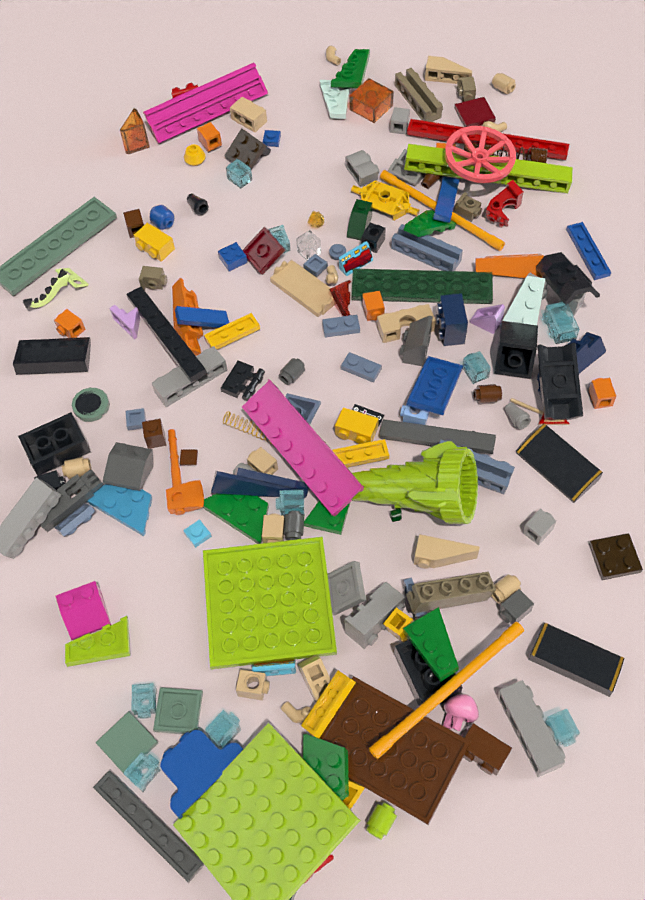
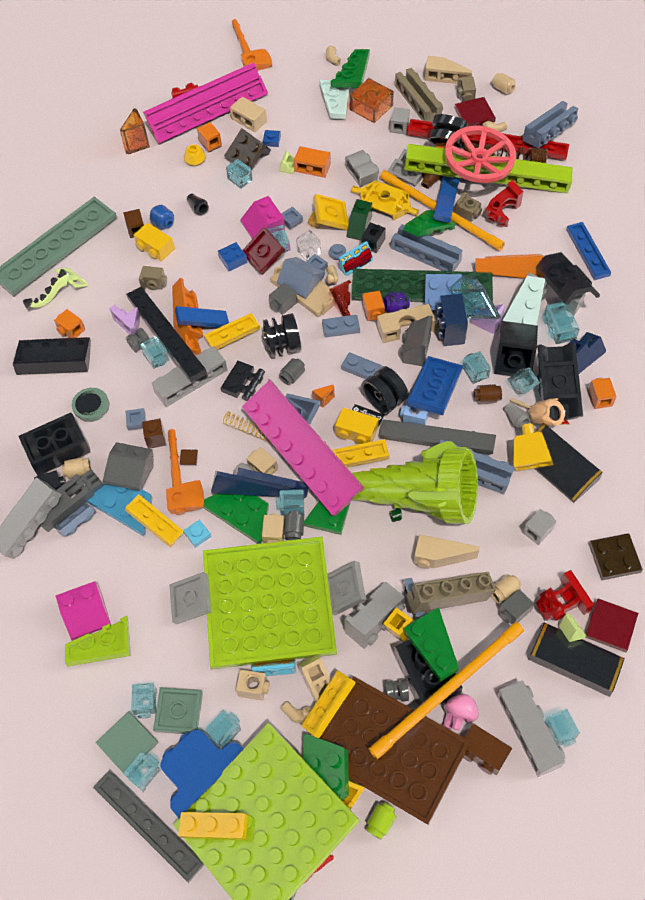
(136, 339): none -> dark grey wheel
(154, 352): none -> clear light blue brick
(154, 520): none -> yellow plate
(190, 598): none -> light grey plate
(213, 825): none -> yellow plate
(259, 57): none -> orange piece
(261, 214): none -> dark pink slope
(281, 335): none -> black wheel
(283, 298): none -> dark grey brick
(287, 163): none -> yellowish green slope
(292, 217): none -> sand blue plate
(300, 276): none -> sand blue slope
(312, 161): none -> orange brick
(324, 394): none -> orange slope
(330, 212): none -> yellow tile
(385, 390): none -> black wheel
(391, 689): none -> dark grey wheel
(395, 301): none -> dark purple head
(438, 285): none -> medium blue plate
(444, 127): none -> black wheel
(475, 298): none -> clear light blue slope
(523, 381): none -> clear light blue brick
(530, 450): none -> yellow torso
(540, 412): none -> light nougat piece
(550, 124): none -> sand blue brick
(571, 628): none -> yellowish green slope
(572, 594): none -> red tile
(612, 625): none -> dark red tile

